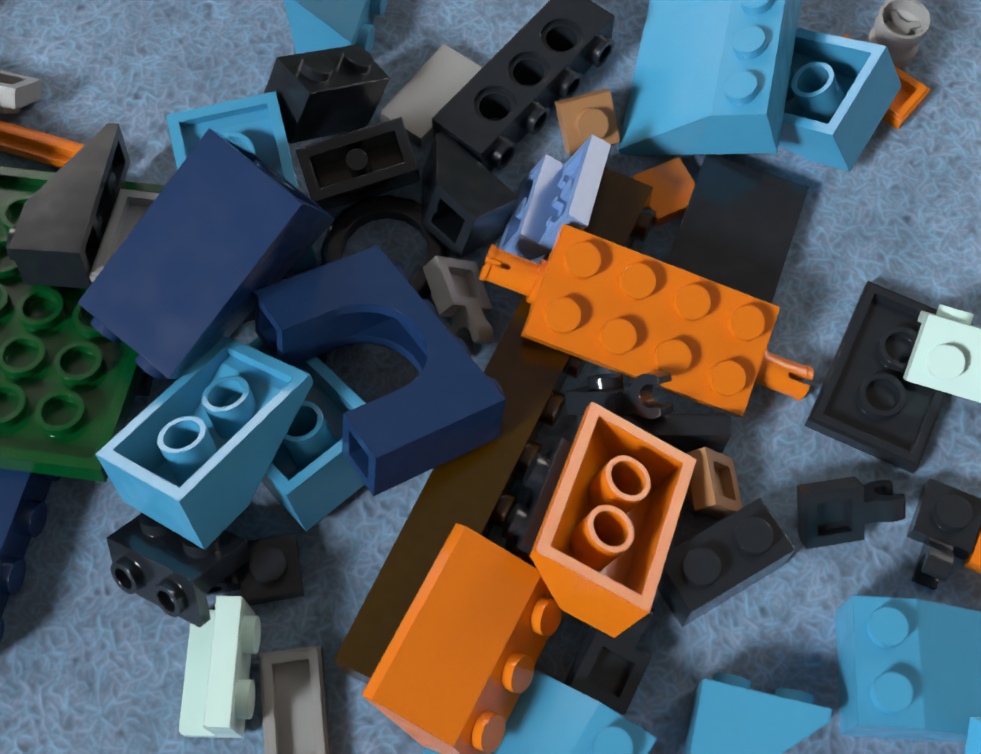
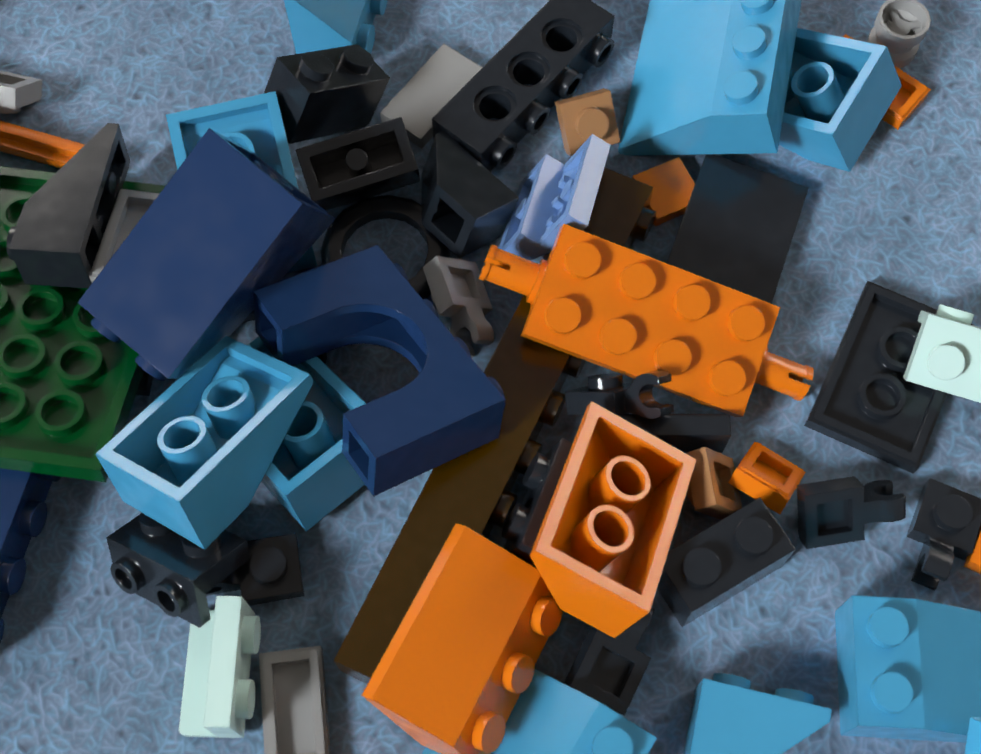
(767, 477): none -> orange tile

